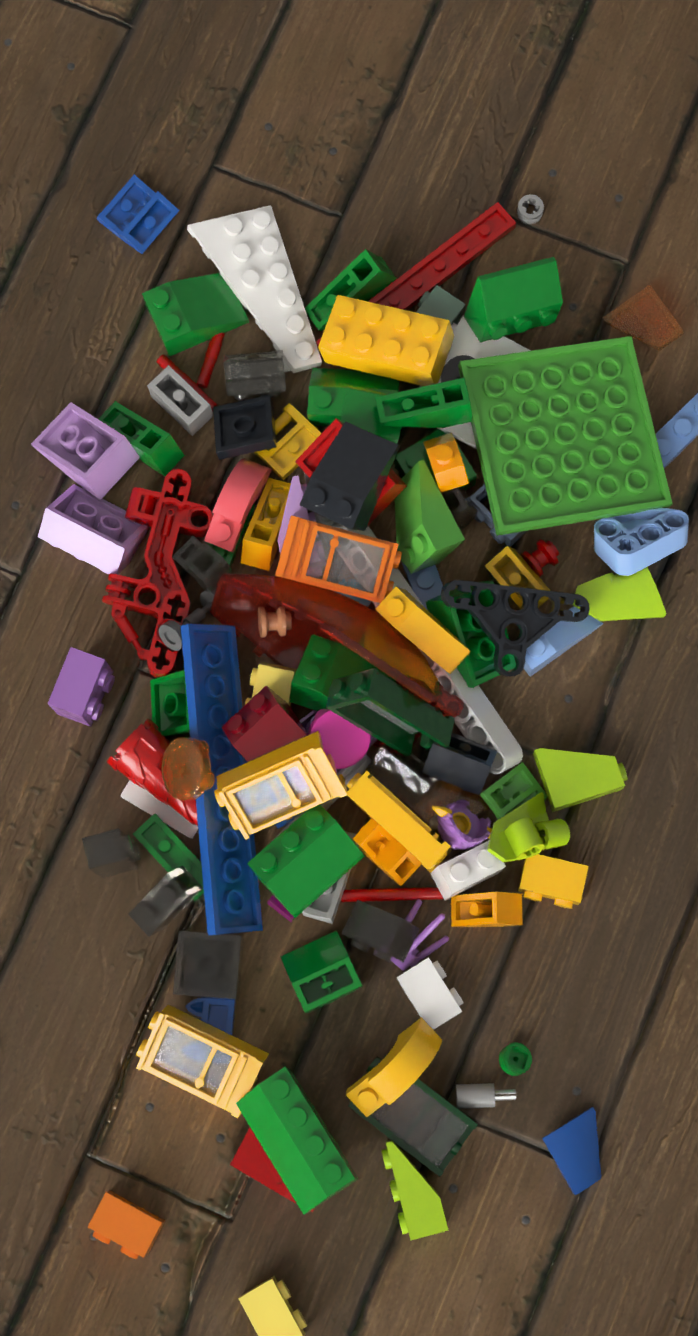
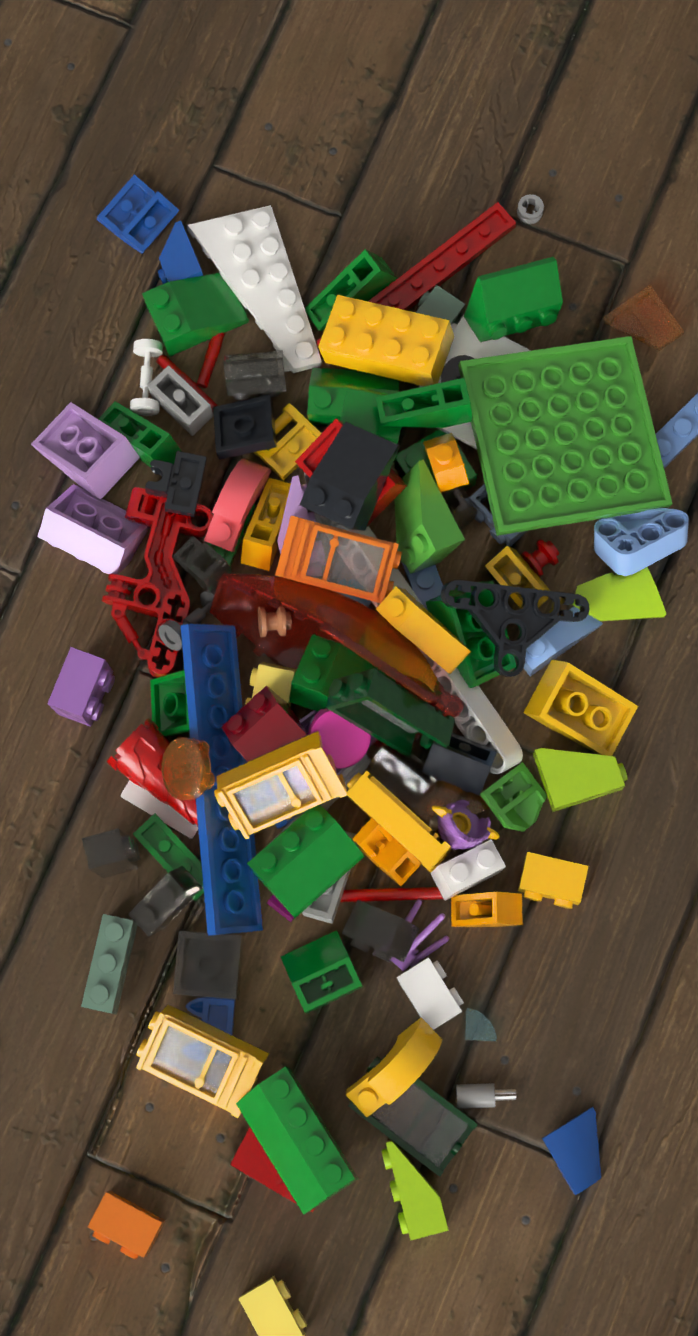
(109, 964): none -> sand green brick
(146, 348): none -> white wheel
(178, 257): none -> blue slope
(179, 482): none -> black plate
(478, 1027): none -> clear light blue tile
(515, 1059): green tile -> none
(527, 832): lime panel -> none
(580, 708): none -> yellow slope

